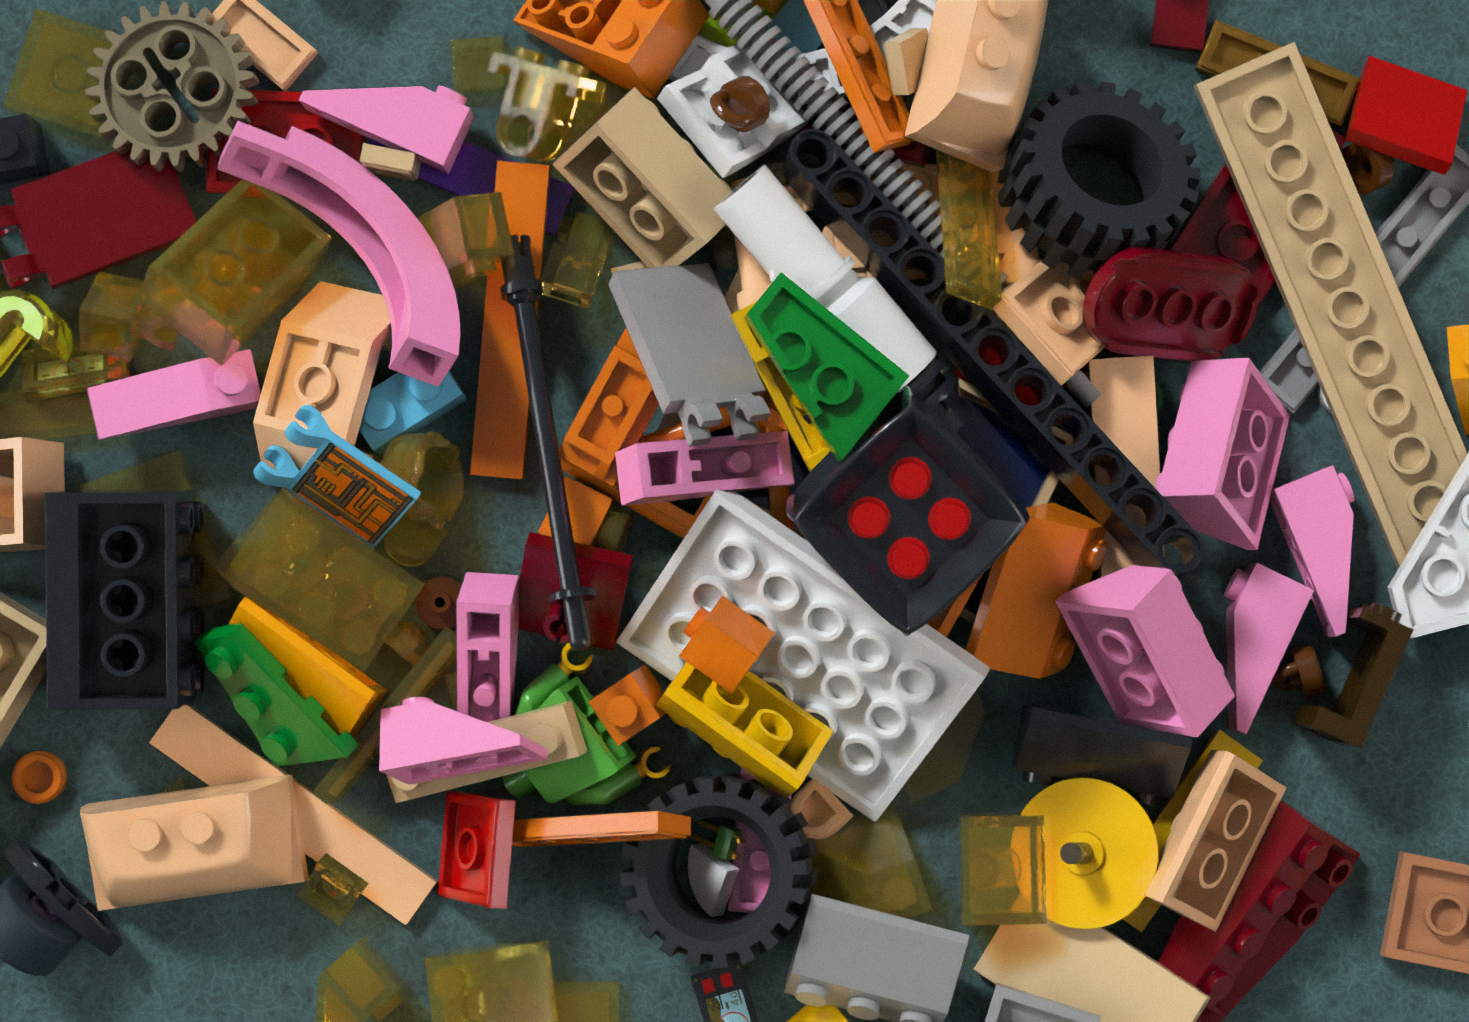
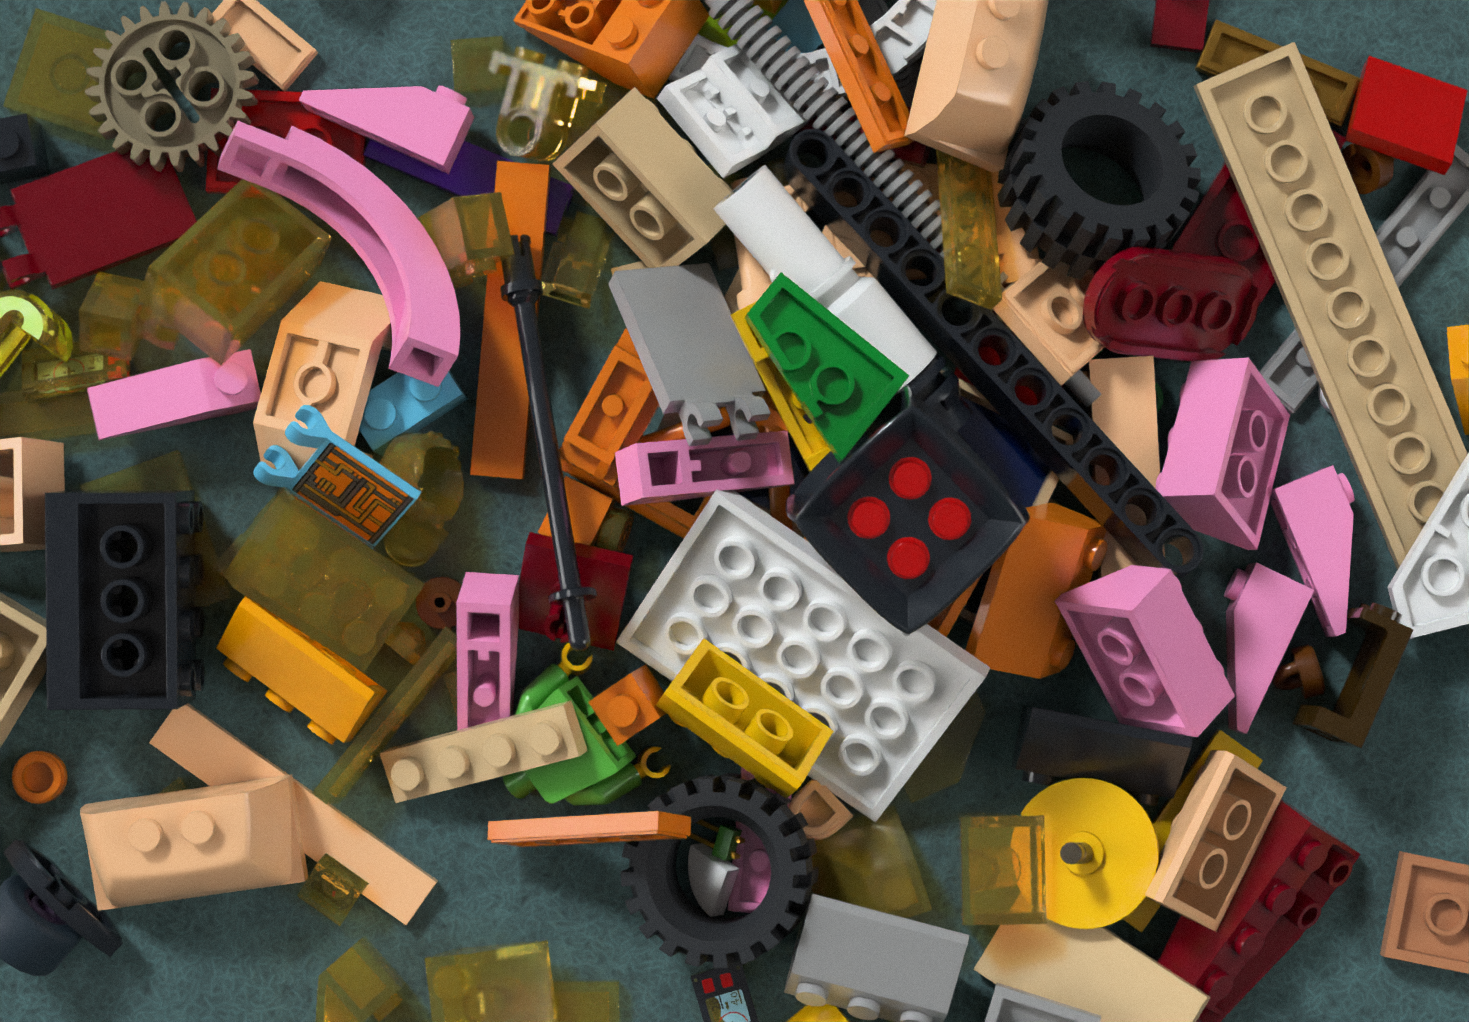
(277, 715): green wing -> none
(390, 162): tan tile -> none
(435, 743): bright pink slope -> none
(476, 848): red tile -> none
(724, 643): orange brick -> none
(741, 104): reddish brown tile -> none
(904, 59): tan tile -> none

